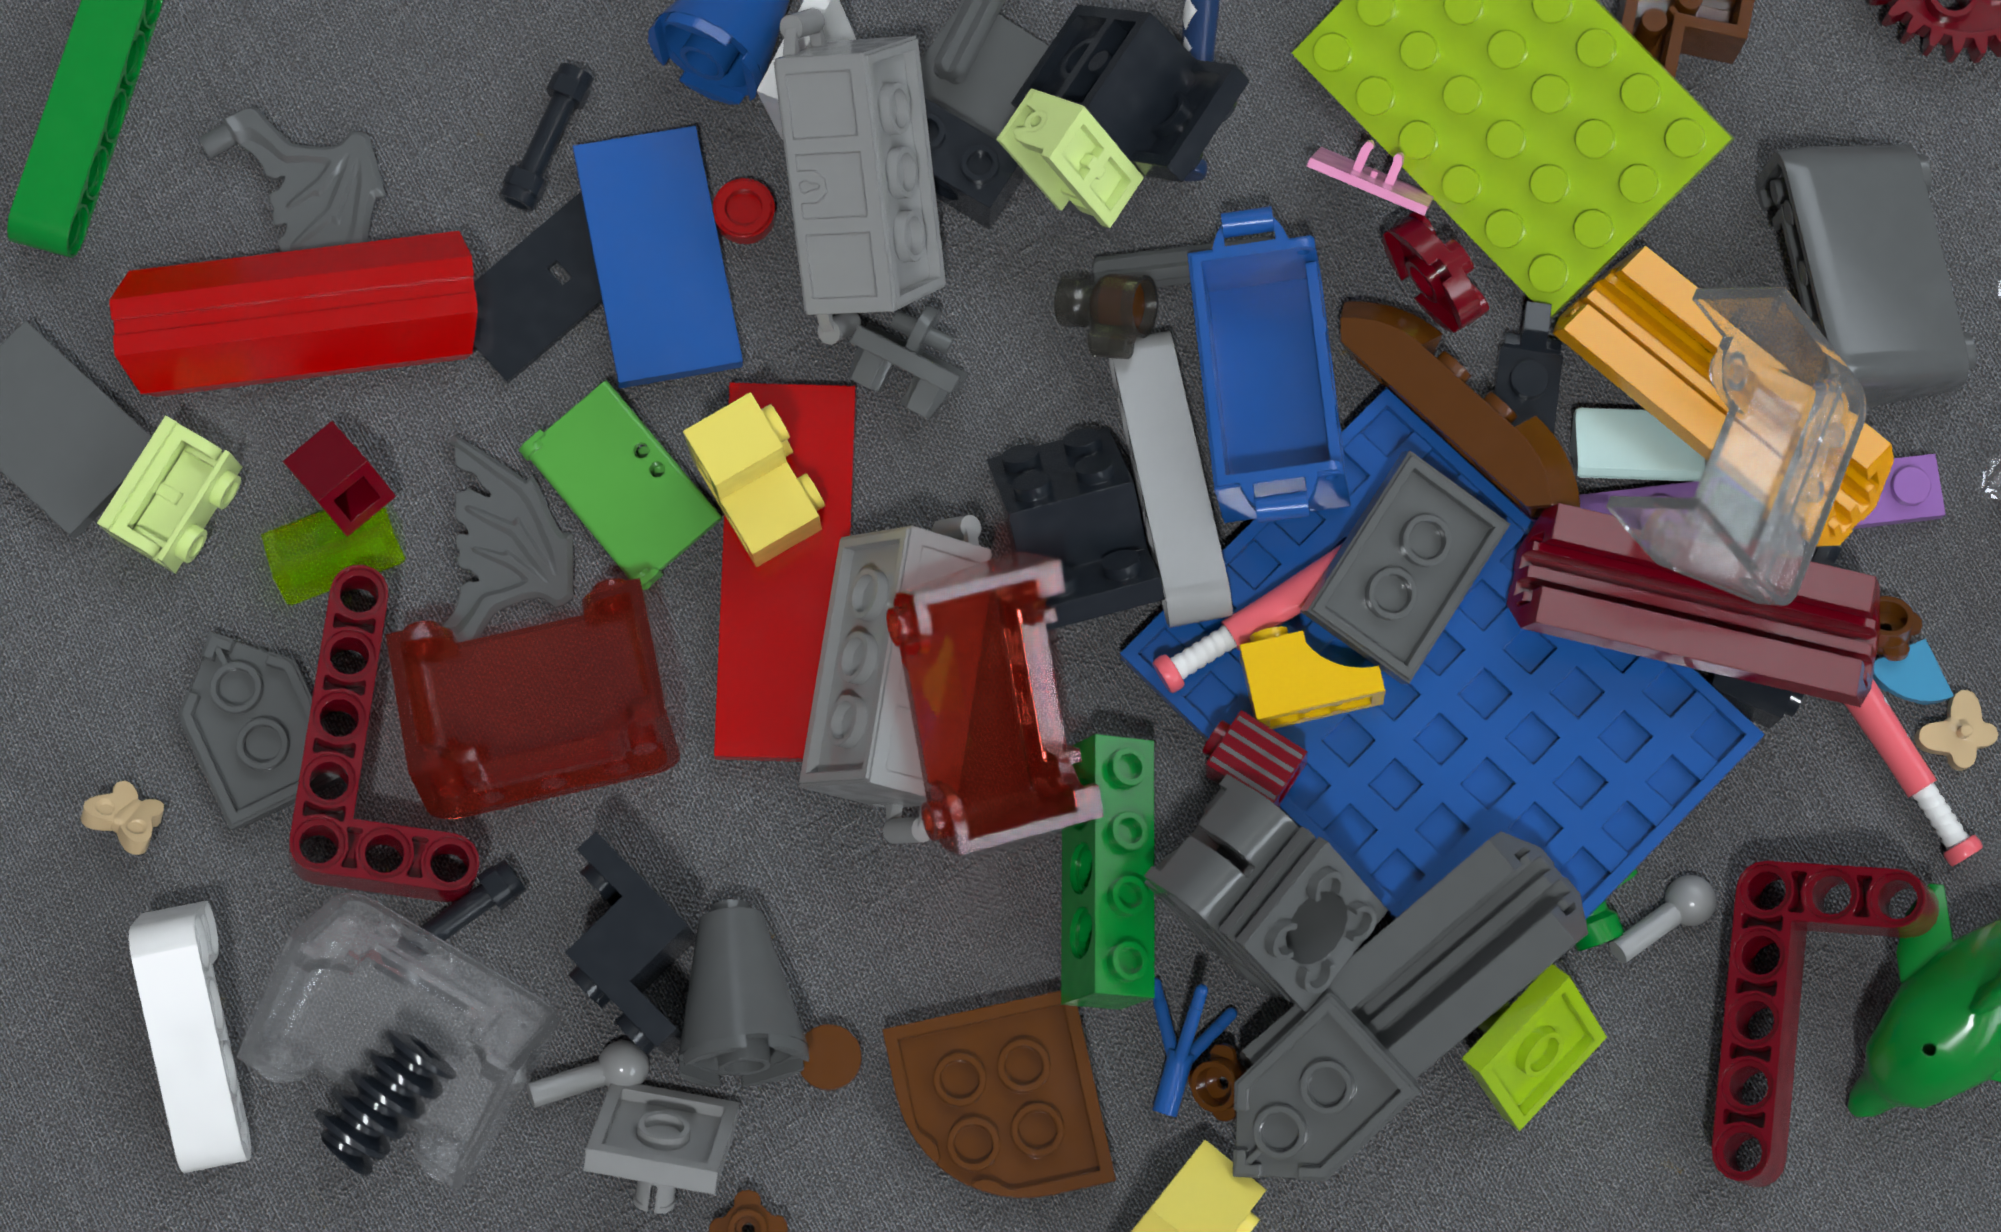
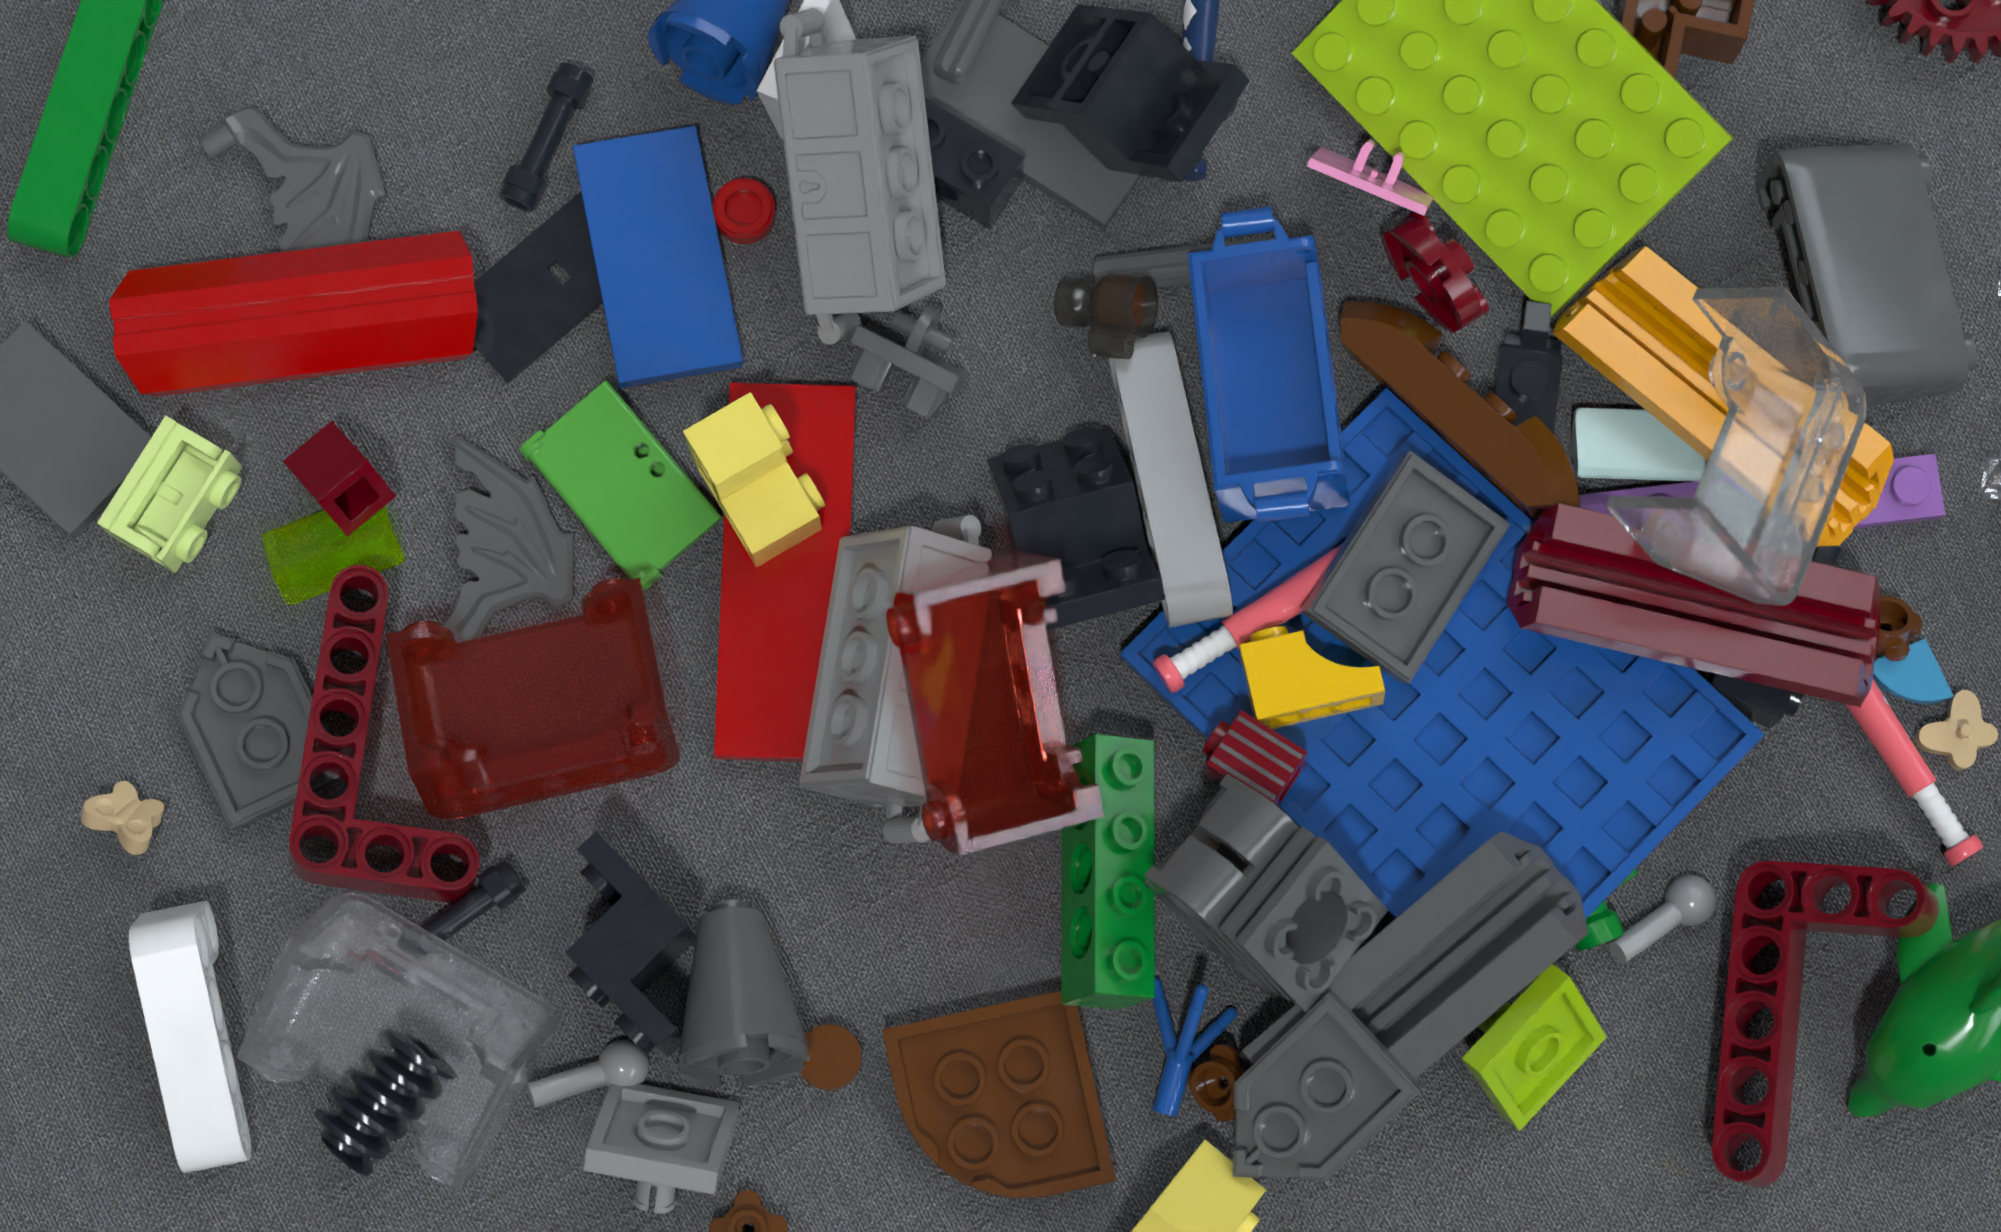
(1070, 156): yellowish green hinge -> none

